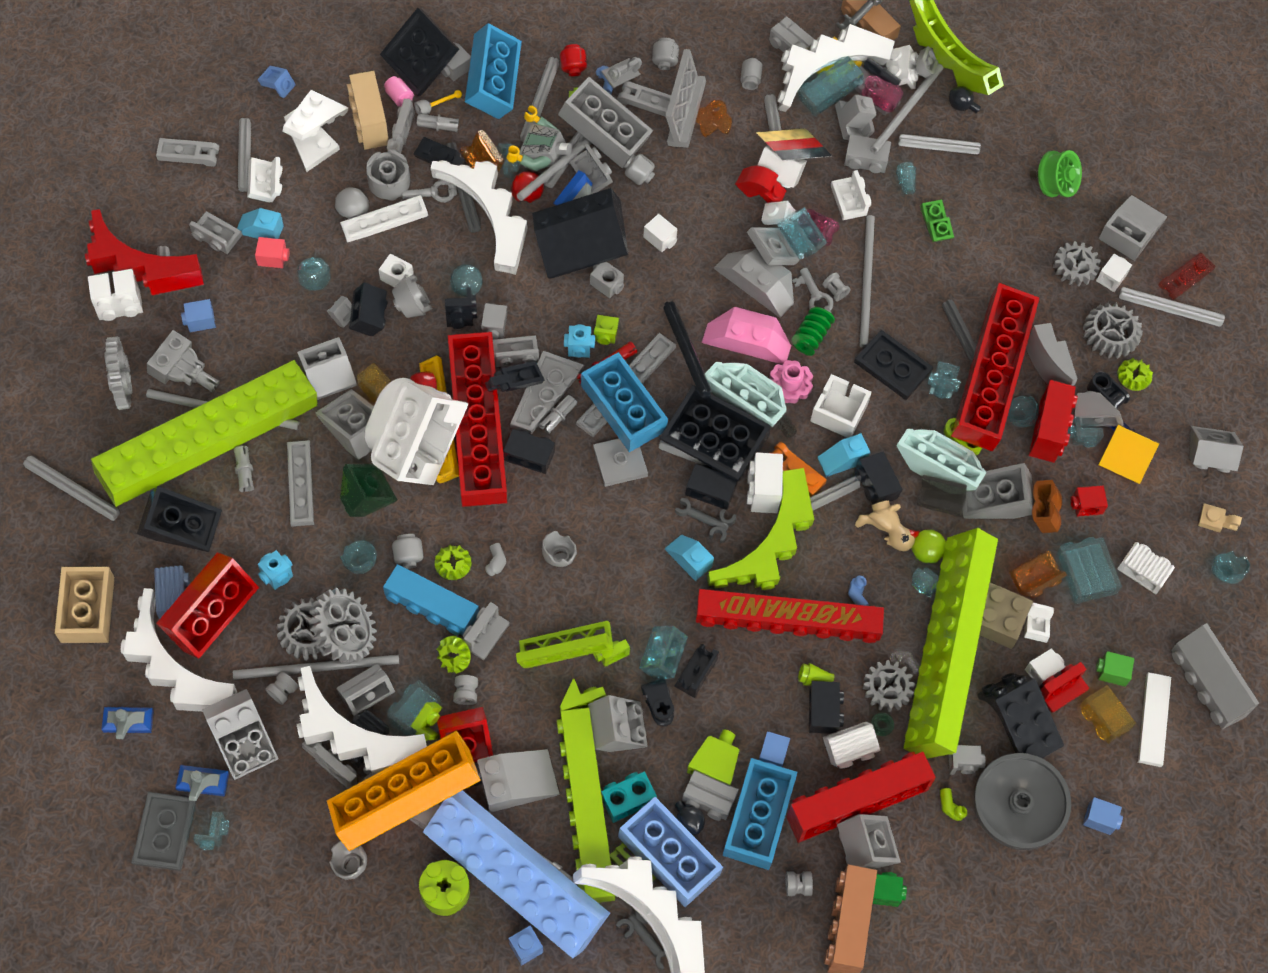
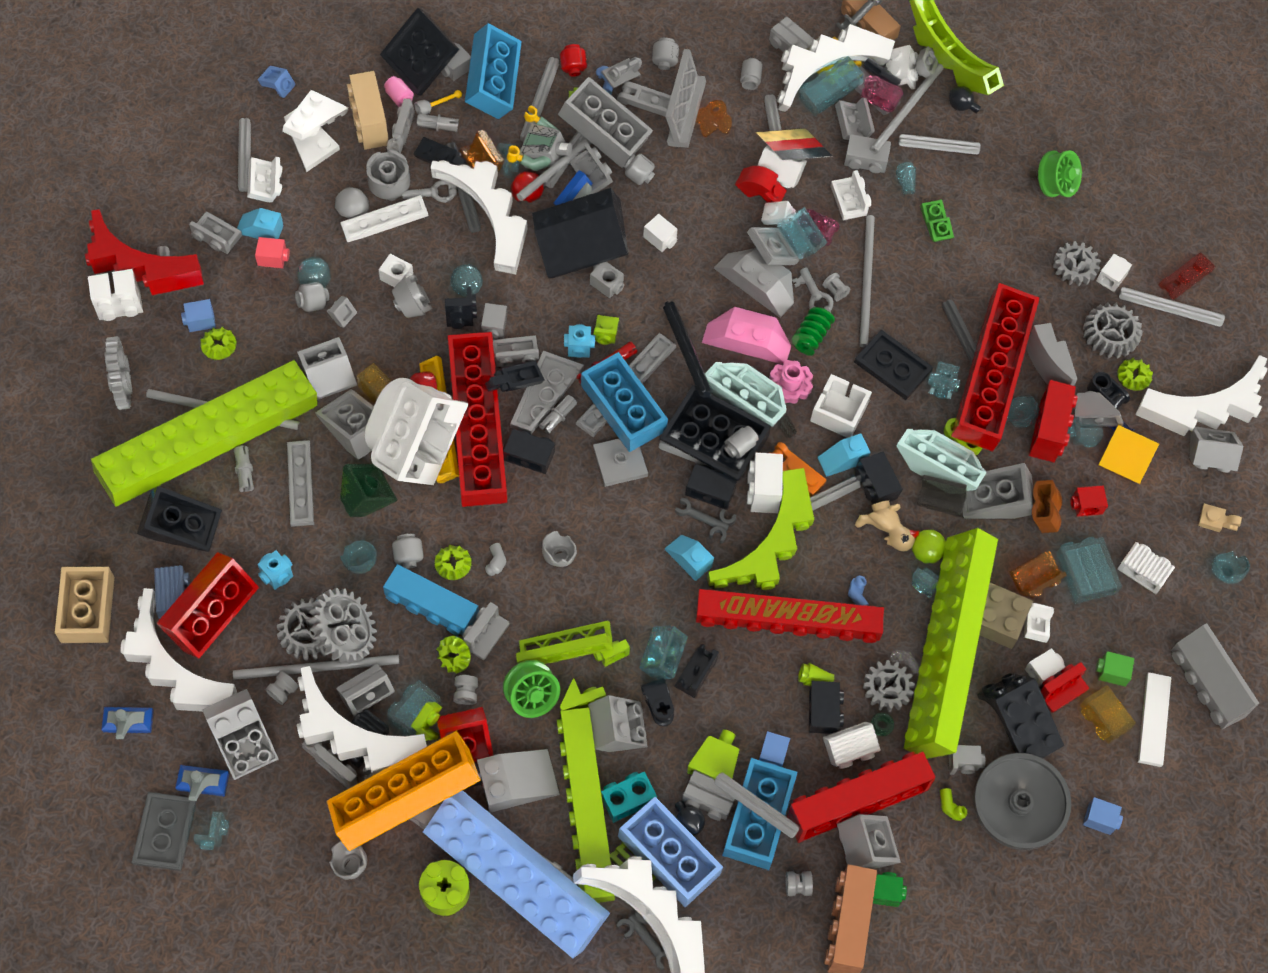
(71, 488): light grey axle -> none
(179, 363): light grey brick -> none
(187, 151): light grey plate -> none
(218, 352): none -> lime gear
(311, 297): none -> light grey head
(368, 309): black brick -> none
(525, 945): medium blue brick -> none
(531, 689): none -> bright green wheel
(741, 442): none -> light grey brick
(756, 805): none -> light grey axle
(858, 111): light grey brick -> none
(1132, 227): light grey slope -> none
(1182, 413): none -> white arch

